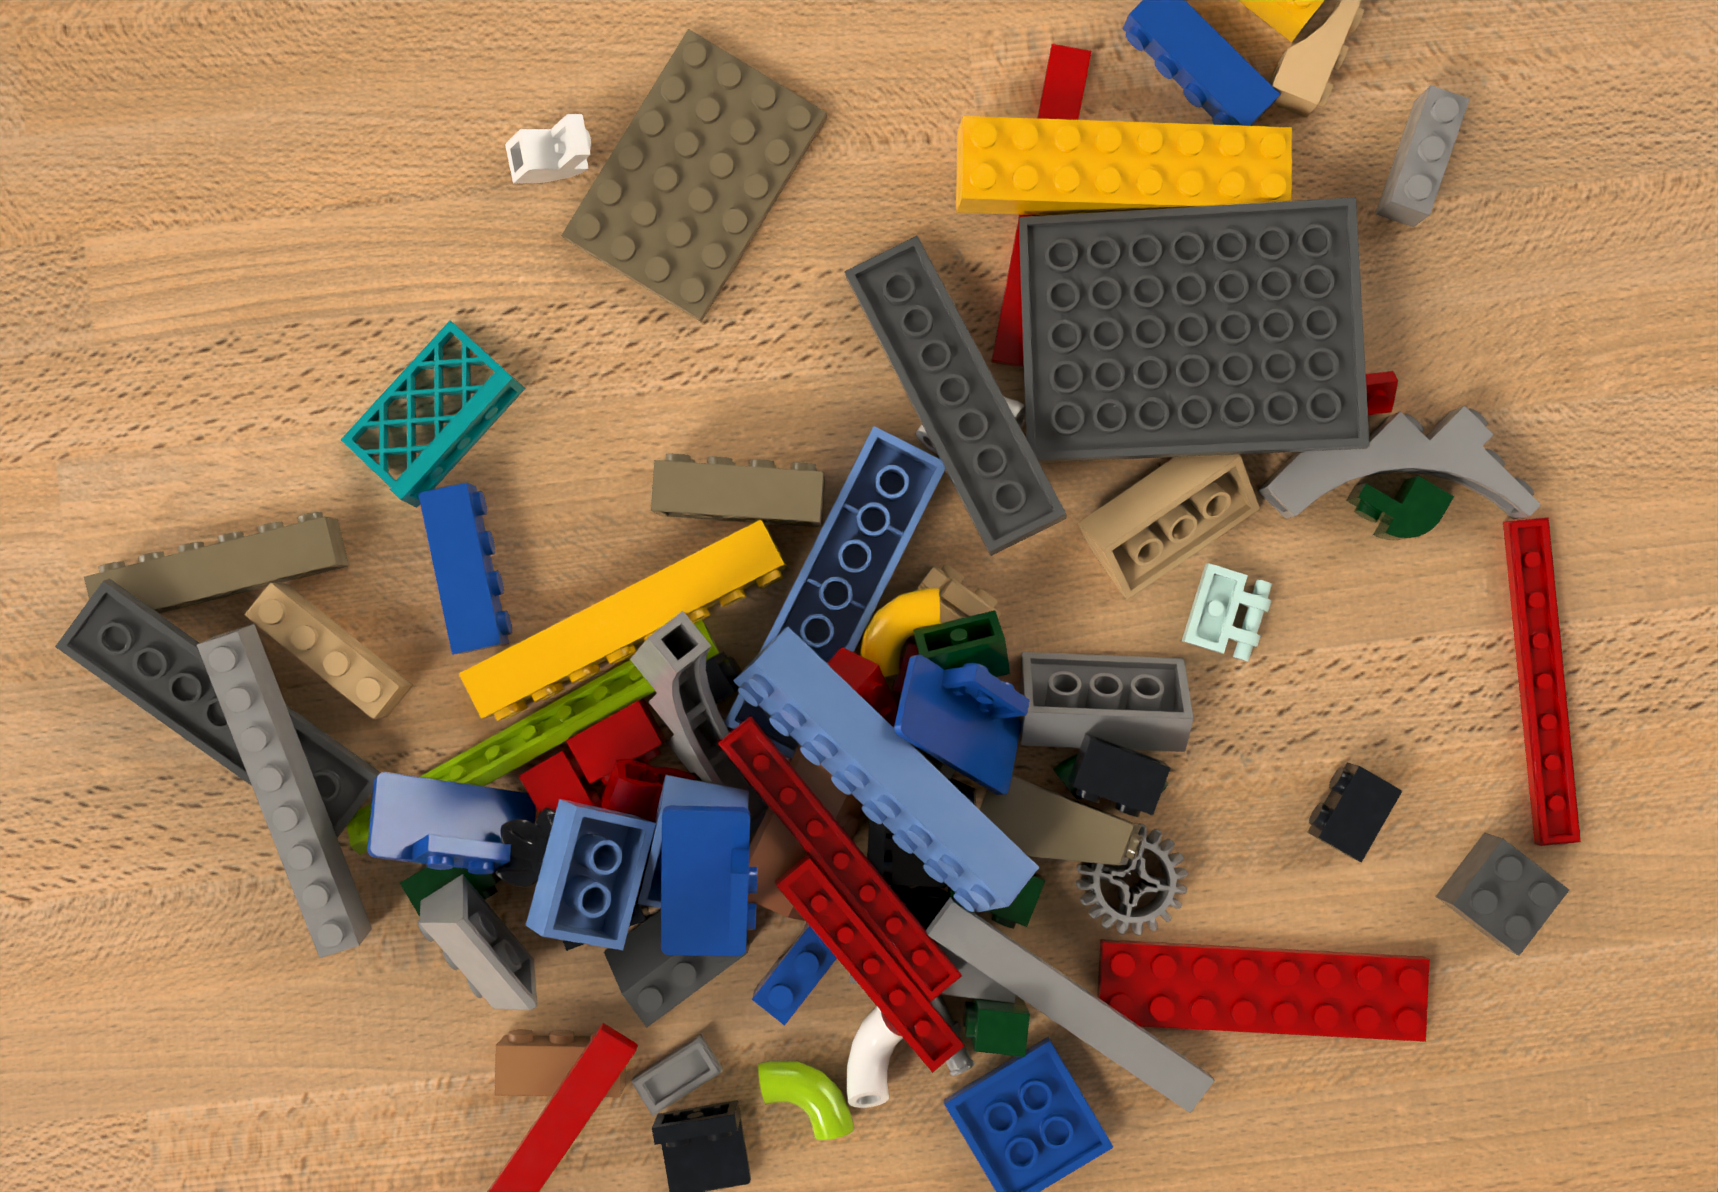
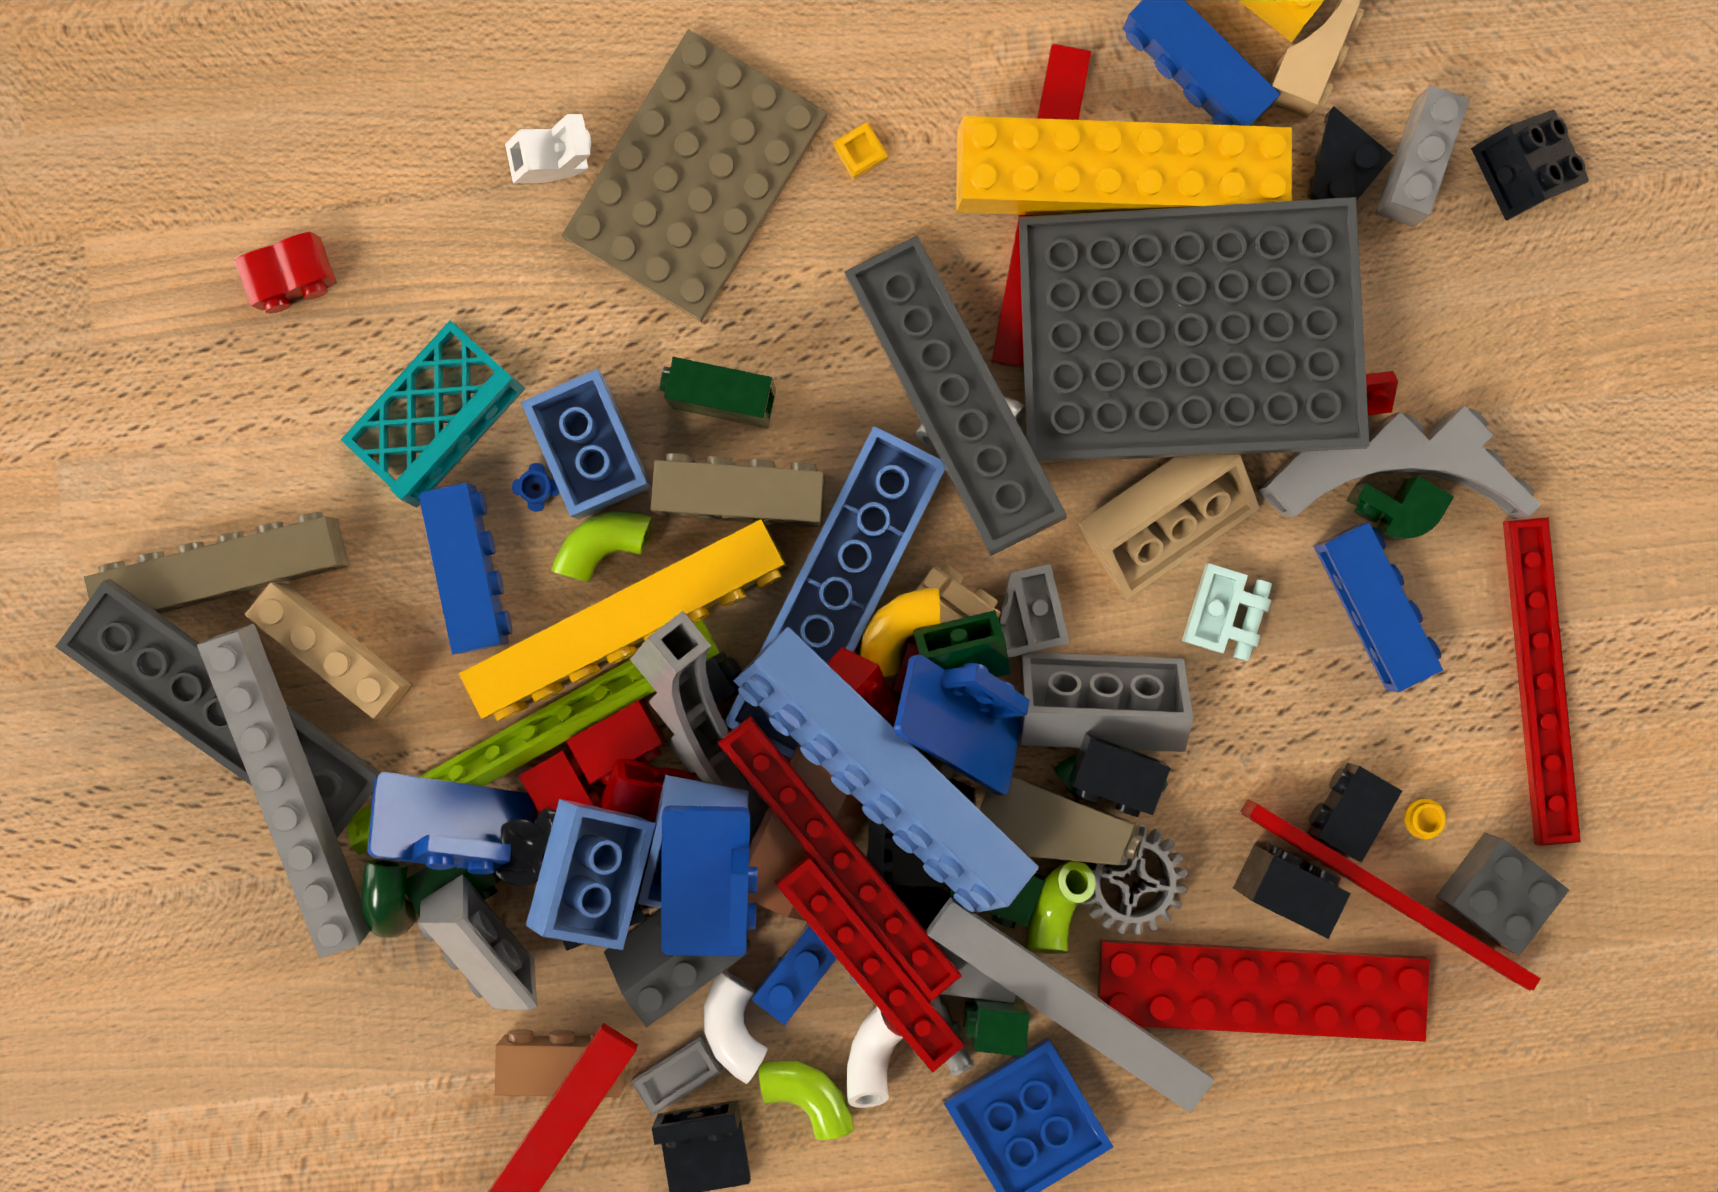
(285, 272): none -> red brick
(384, 900): none -> dark green cylinder
(524, 487): none -> blue plate
(586, 444): none -> medium blue brick
(600, 537): none -> lime cylinder
(718, 392): none -> dark green brick
(726, 1026): none -> white cylinder
(860, 150): none -> yellow tile
(1032, 612): none -> light grey wing
(1053, 912): none -> lime cylinder
(1297, 893): none -> black brick
(1345, 160): none -> black wing
(1379, 607): none -> blue brick
(1390, 895): none -> red tile
(1424, 818): none -> yellow plate
(1530, 163): none -> black bracket

